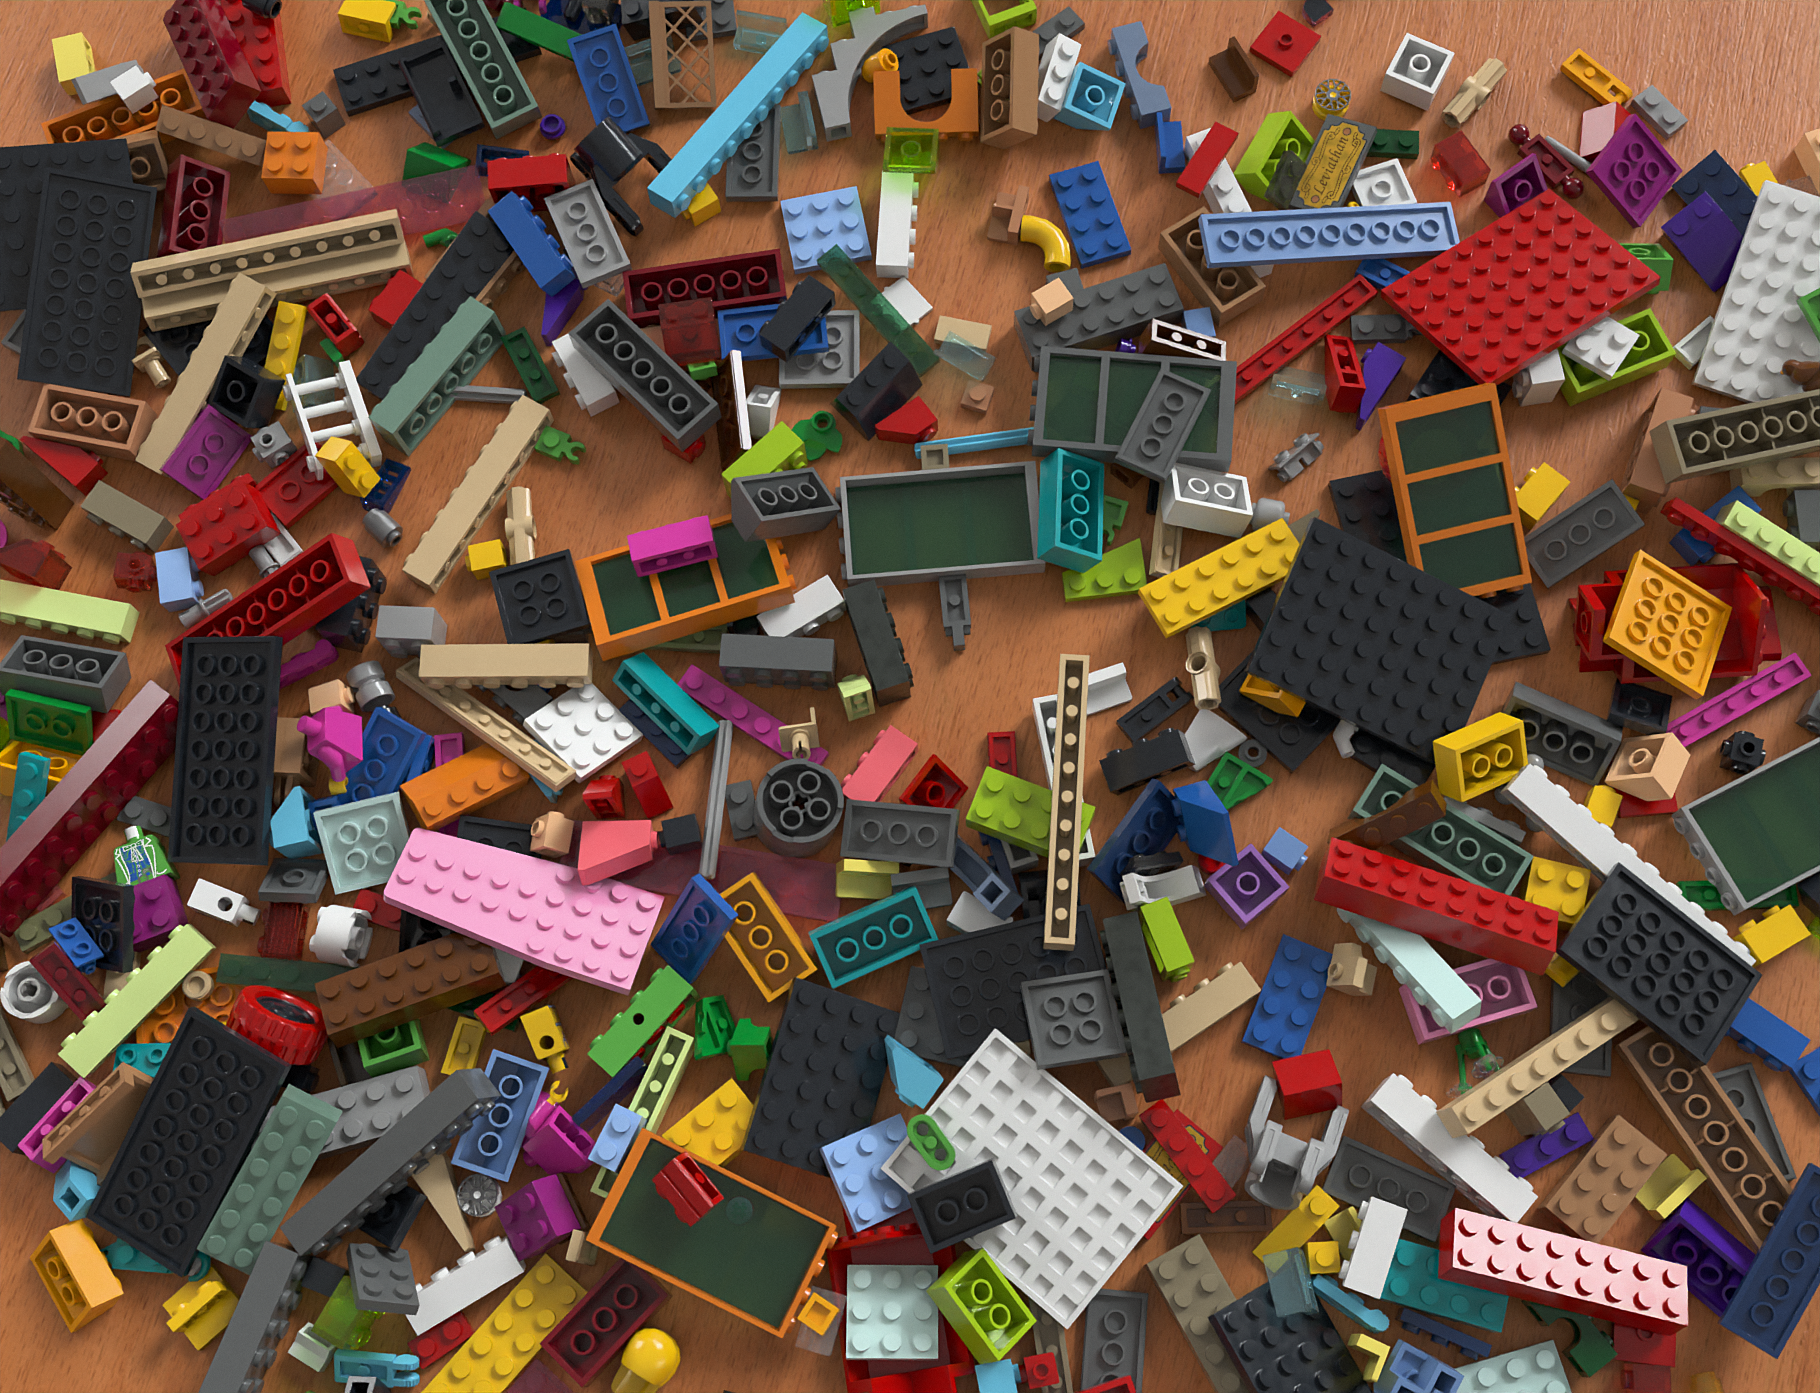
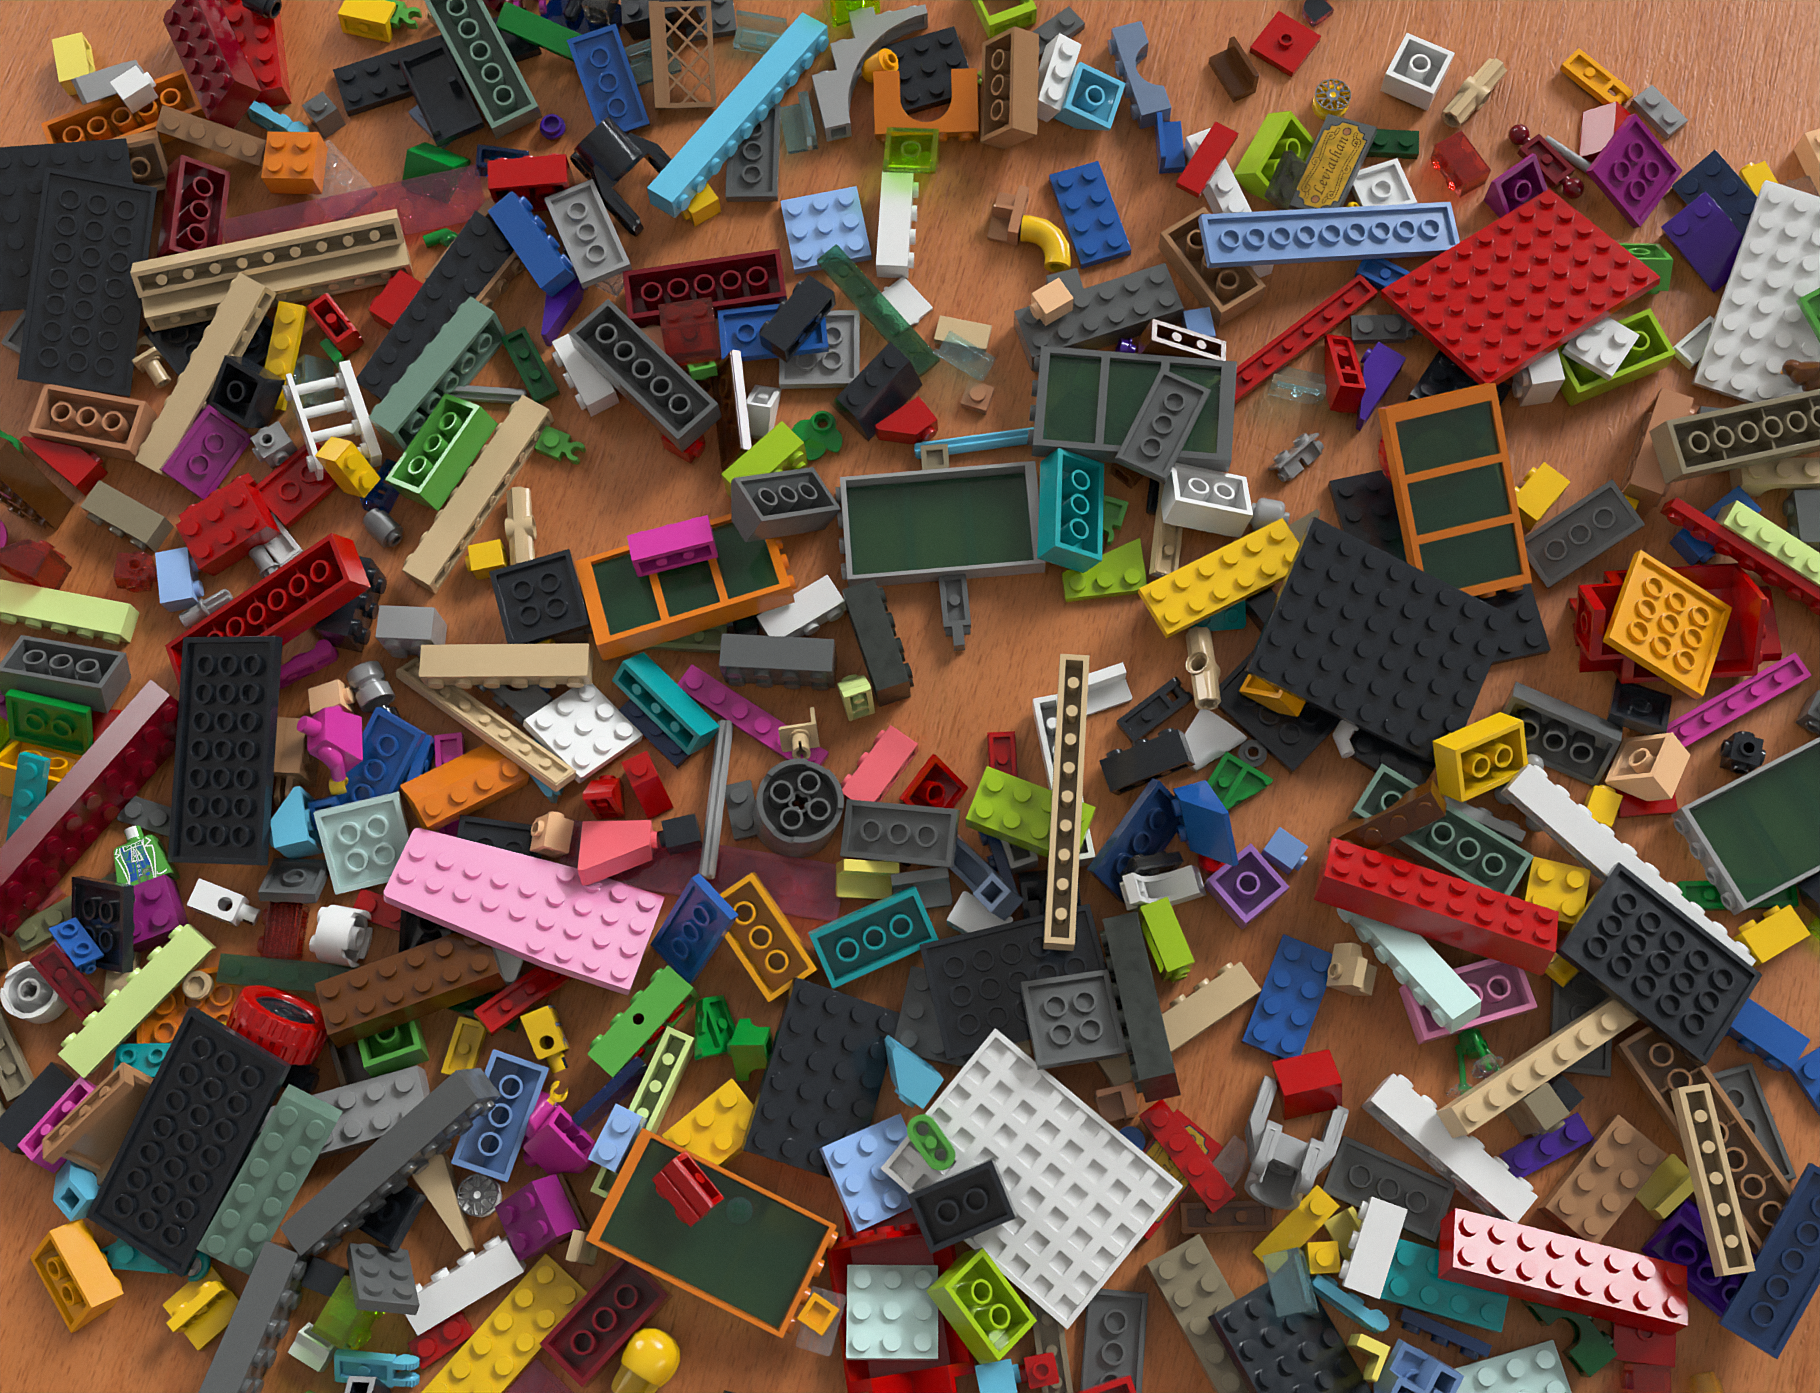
(441, 451): none -> bright green brick
(1712, 1180): none -> tan brick

